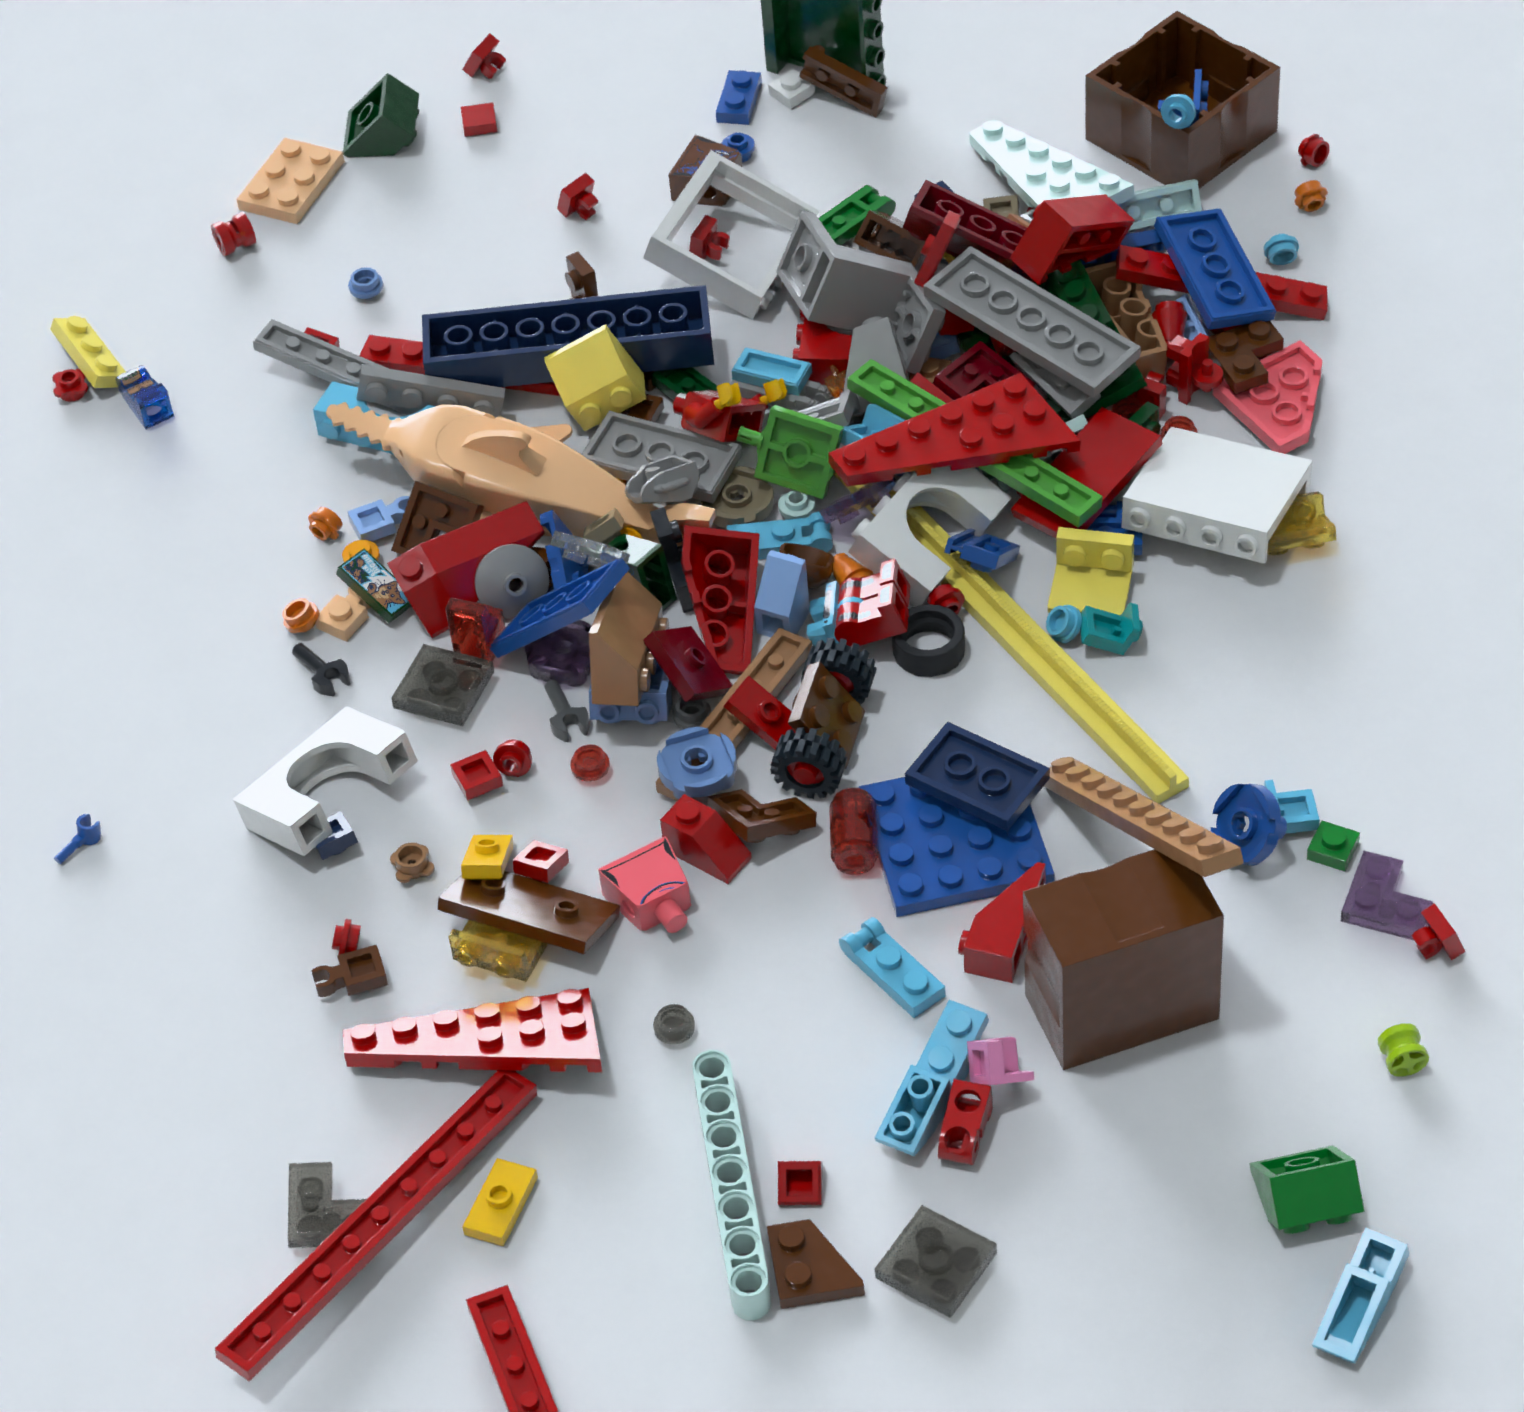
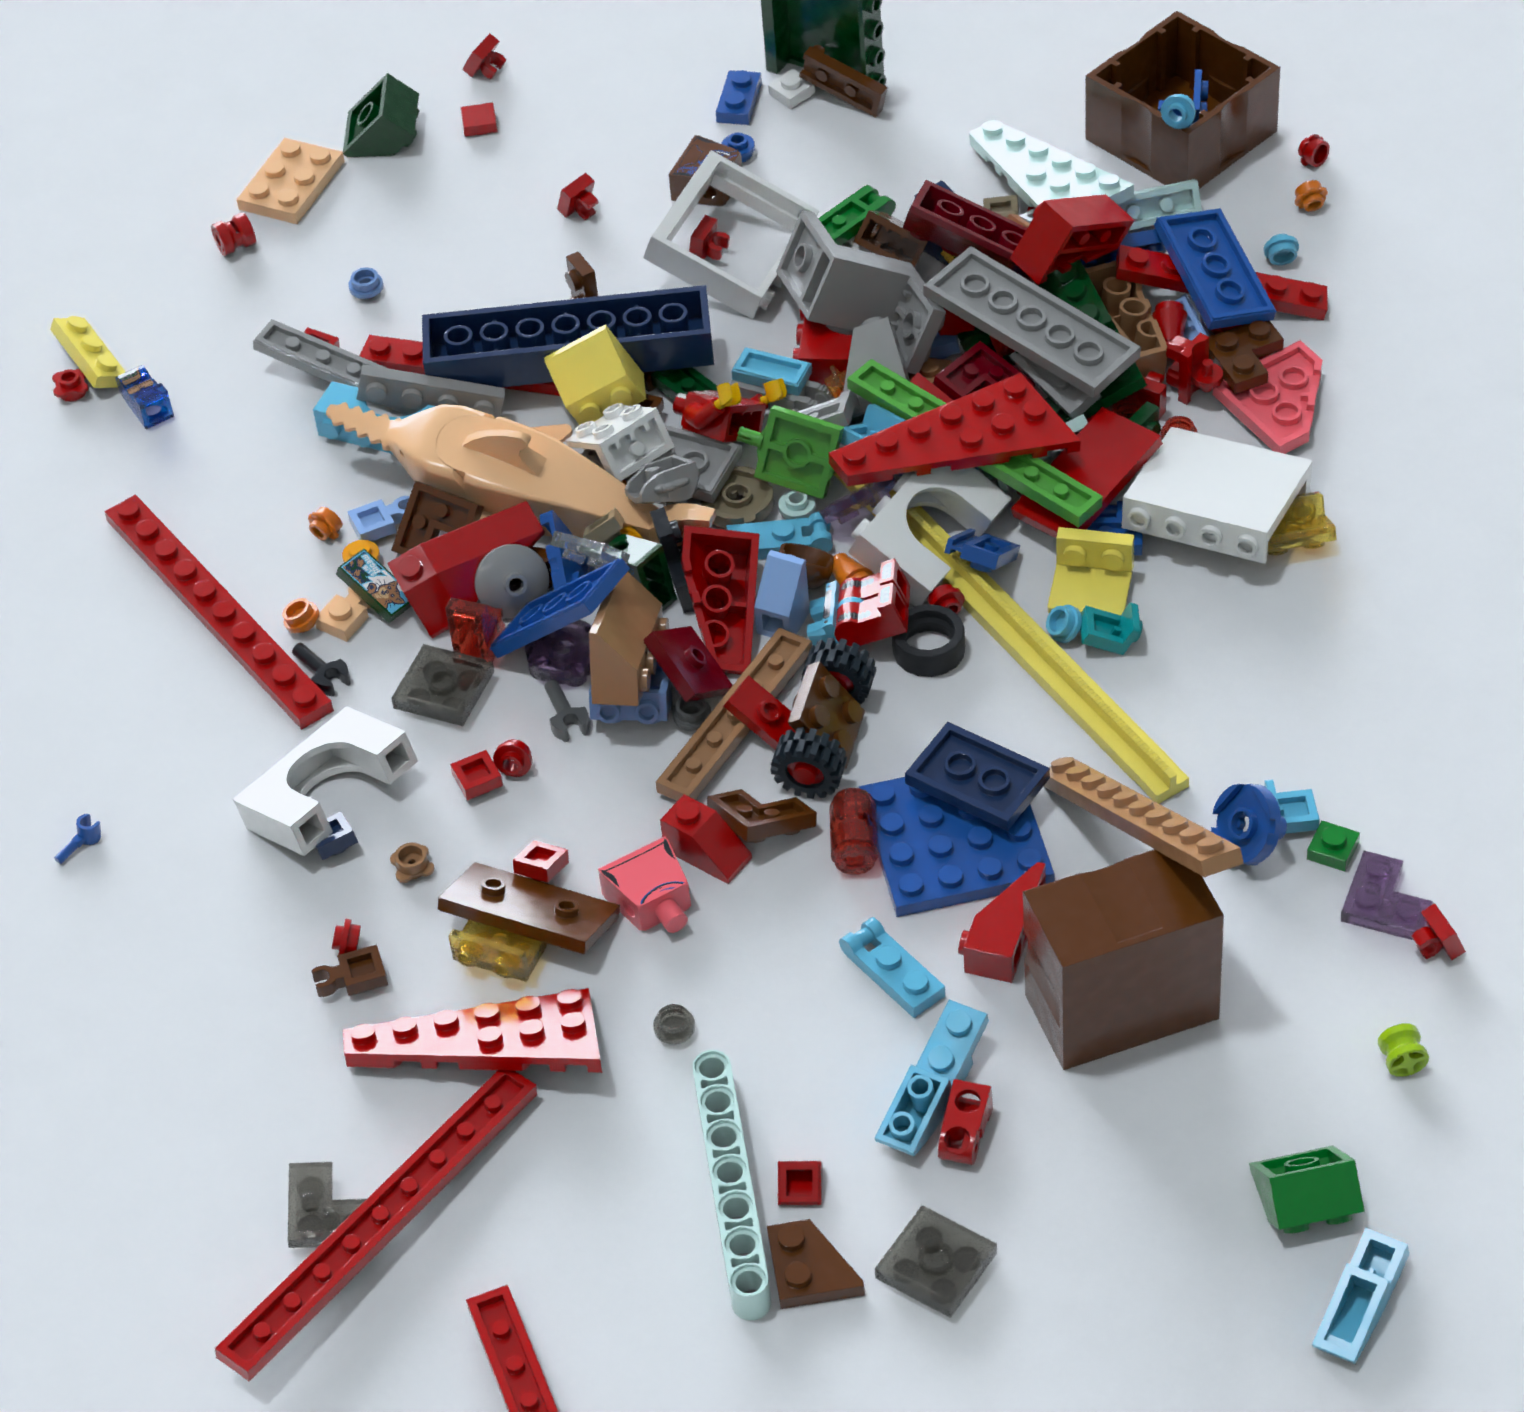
(219, 612): none -> red plate
(487, 856): yellow plate -> none
(500, 1202): yellow plate -> none
(589, 763): clear red plate -> none
(624, 438): none -> white bracket
(701, 780): medium blue plate -> none
(935, 248): red plate -> none
(995, 1062): bright pink panel -> none

